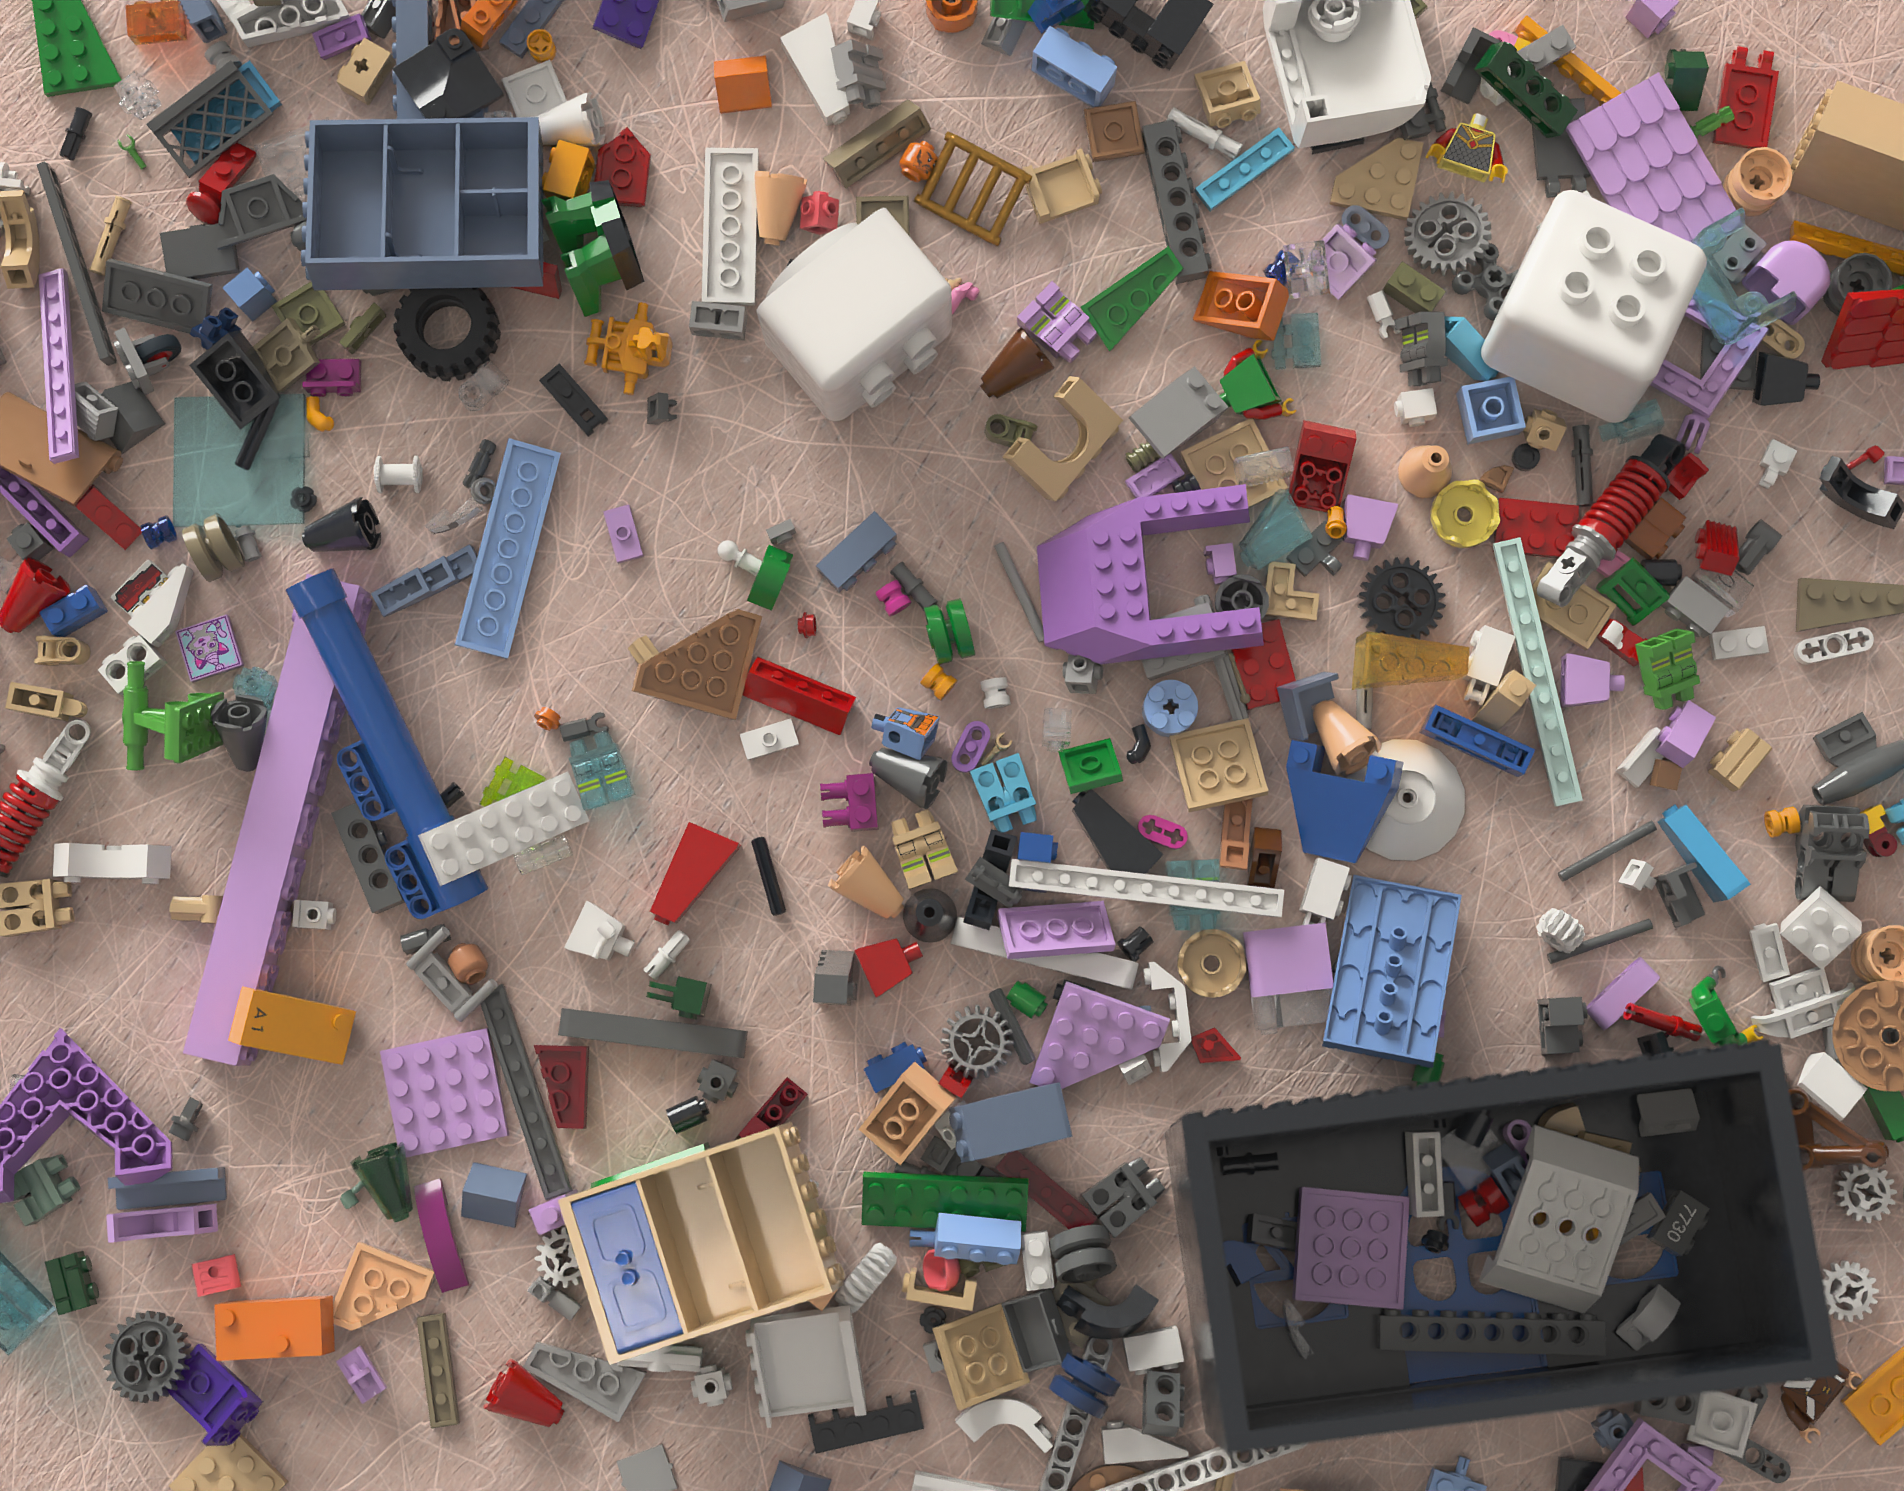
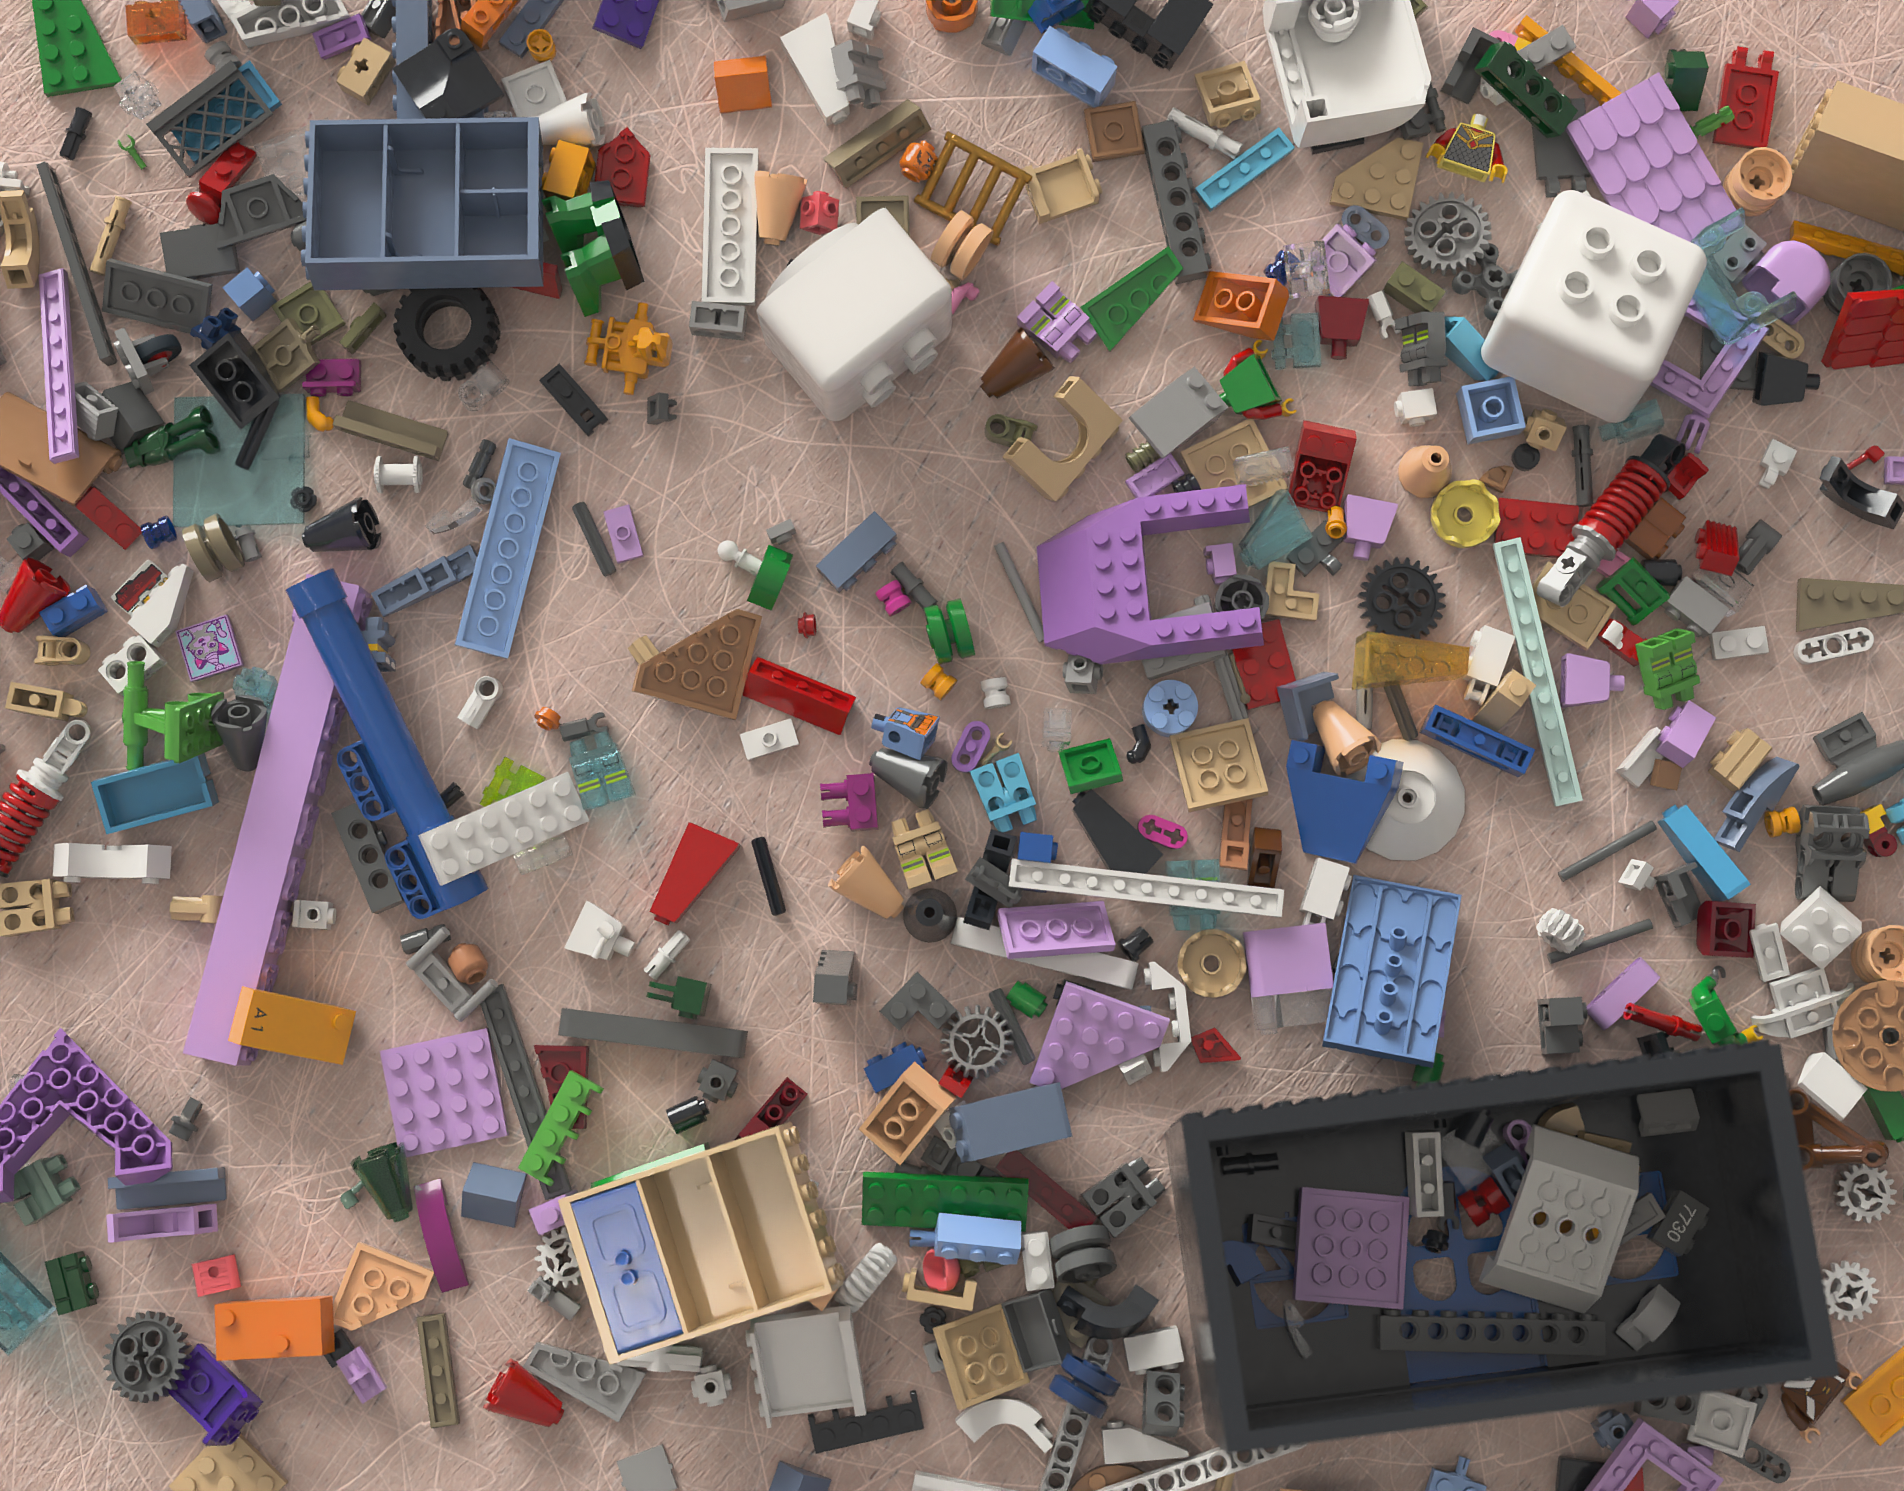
(154, 793): none -> dark azure piece
(164, 443): none -> dark green piece
(342, 1347): none -> black tile
(379, 641): none -> sand blue hips
(392, 430): none -> dark tan panel
(479, 704): none -> white piece
(557, 1126): none -> bright green hinge
(594, 538): none -> dark grey axle
(887, 963): red torso -> none
(915, 997): none -> dark grey brick
(961, 245): none -> light nougat wheel
(1340, 322): none -> dark red torso
(1401, 712): none -> dark grey axle
(1725, 929): none -> dark red slope
(1748, 804): none -> sand blue slope

